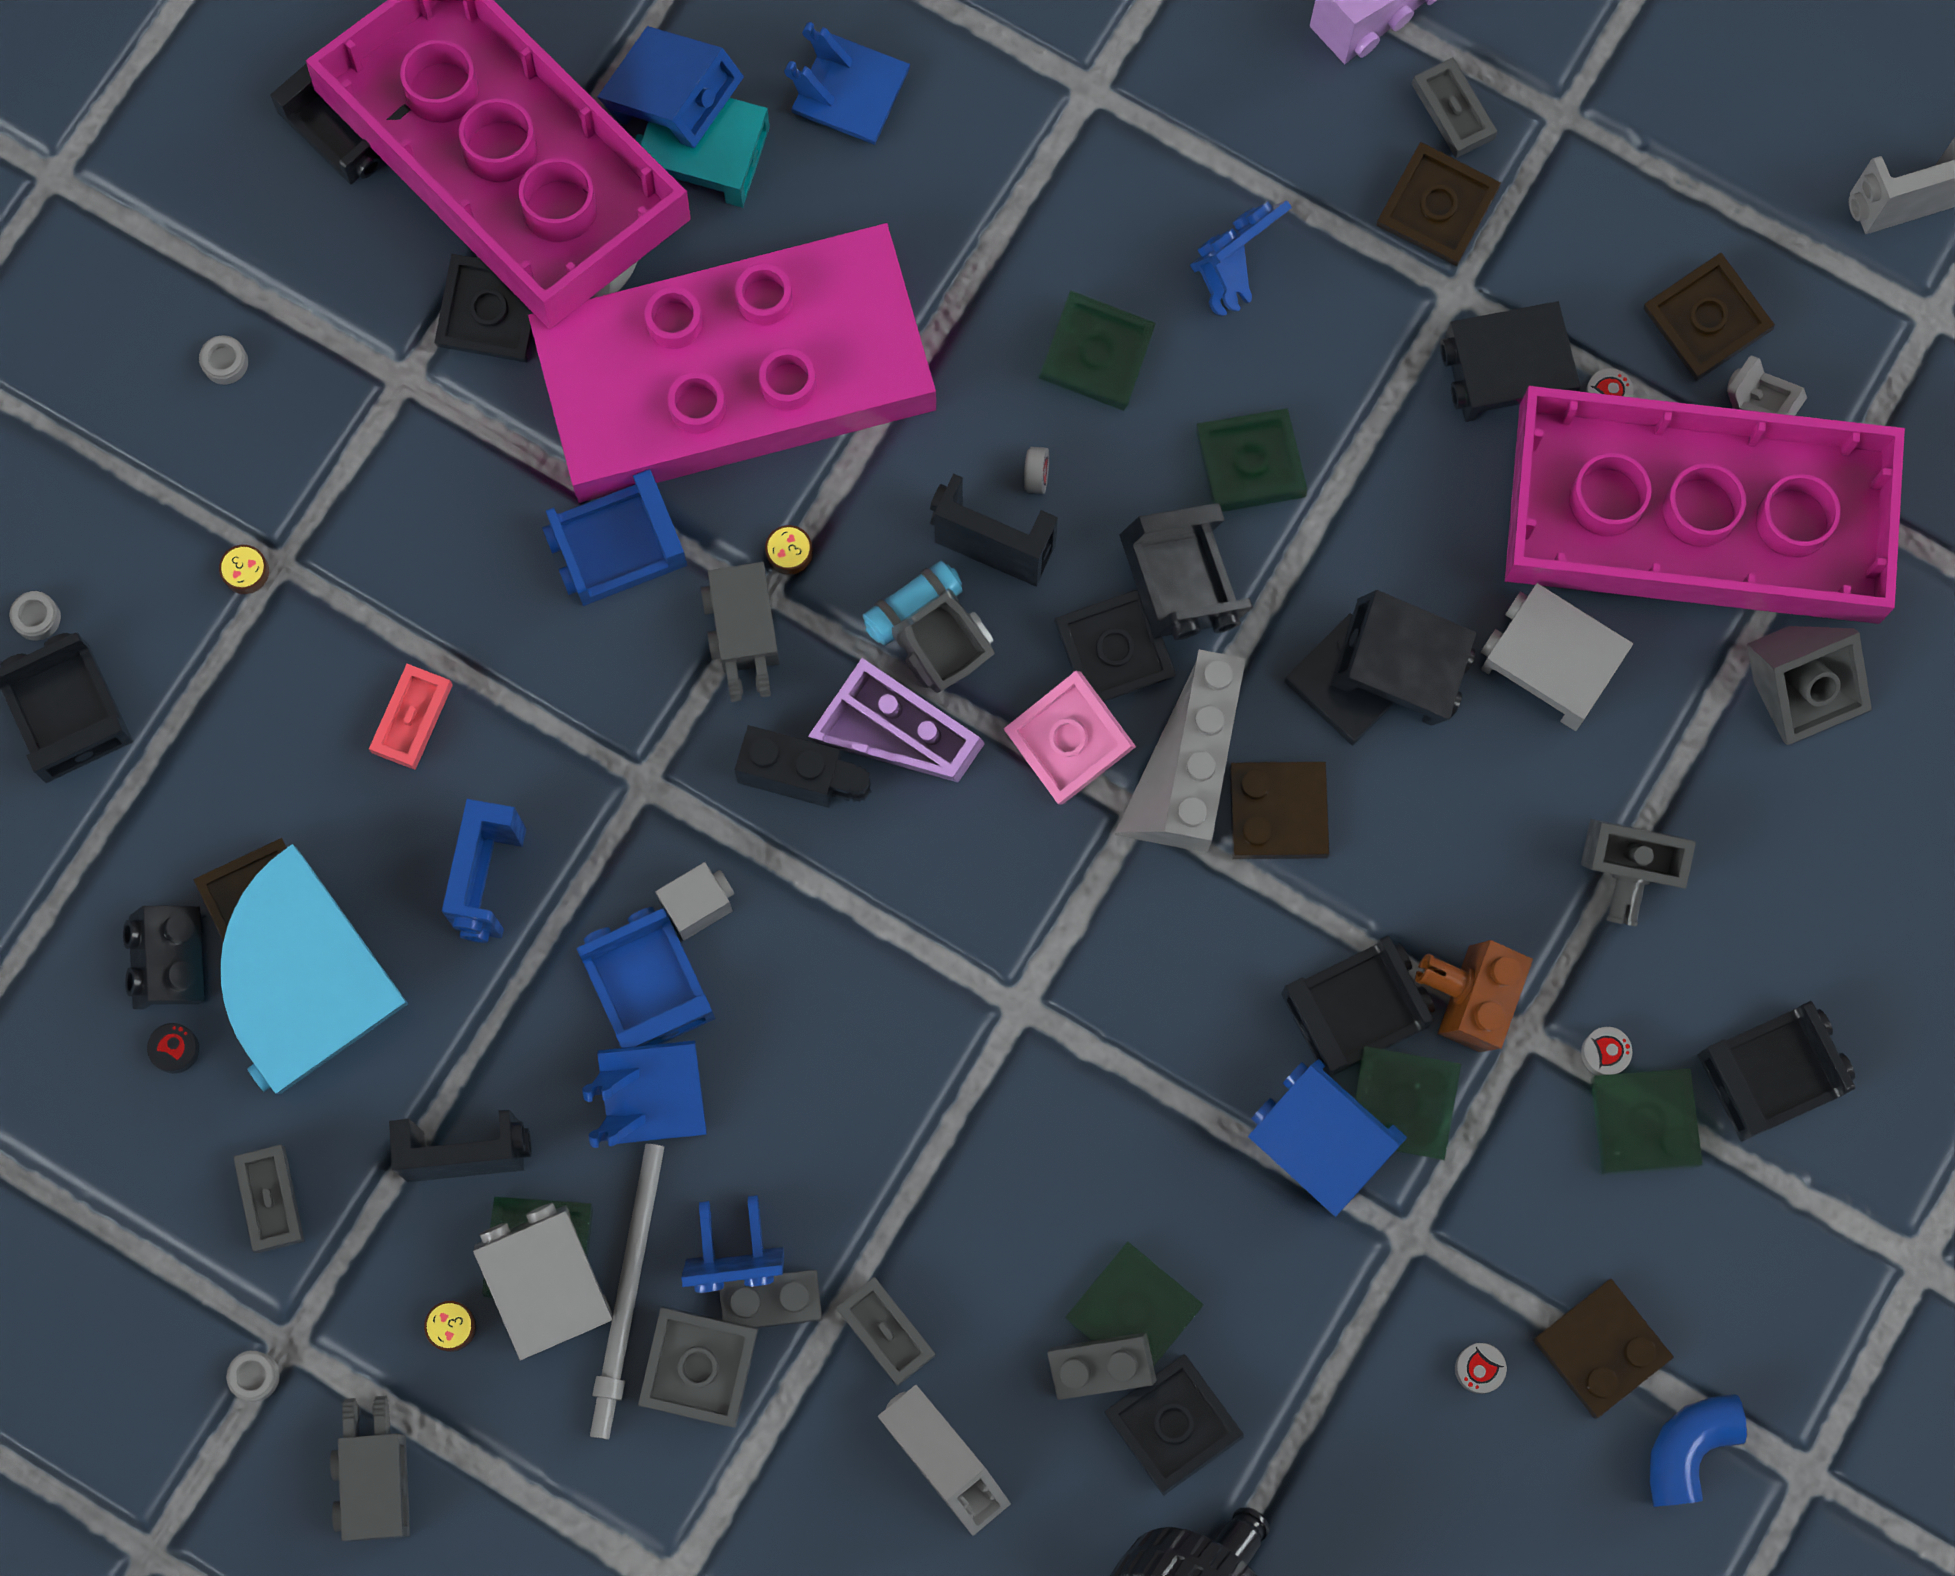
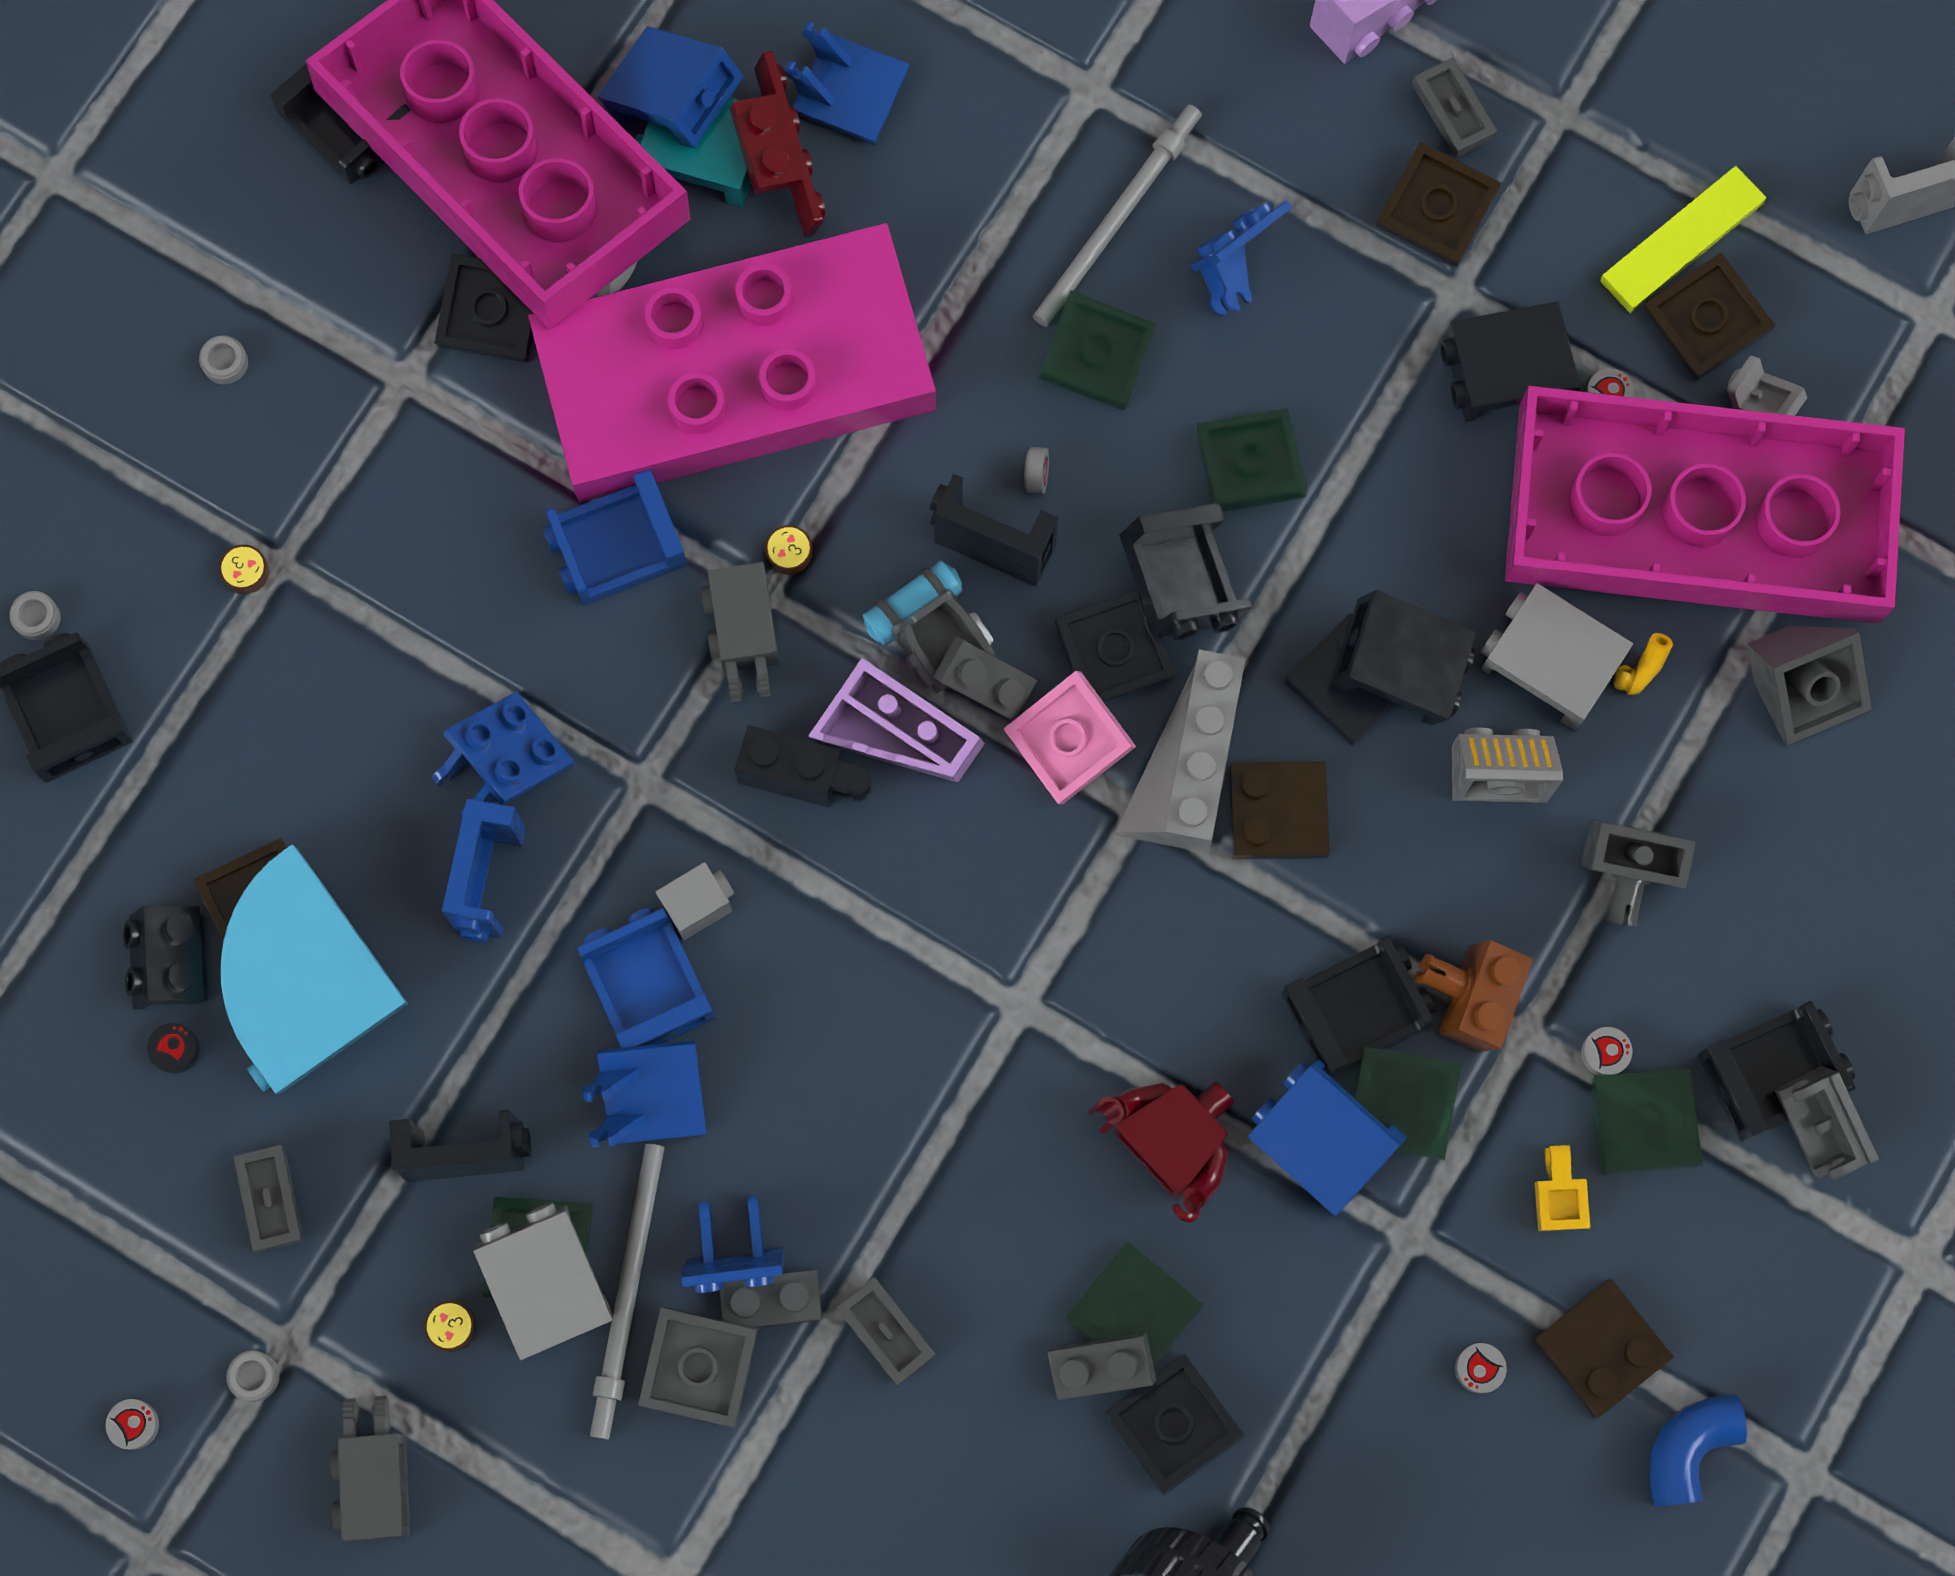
(132, 1424): none -> light grey tile
(410, 716): coral plate -> none
(506, 749): none -> blue plate
(772, 145): none -> dark red bracket
(944, 1459): light grey slope -> none
(985, 678): none -> dark grey plate
(1167, 148): none -> light grey bar
(1173, 1138): none -> dark red torso
(1505, 766): none -> light grey slope
(1561, 1201): none -> yellow plate
(1647, 668): none -> yellow arm
(1682, 239): none -> neon yellow tile
(1826, 1123): none -> dark grey hinge

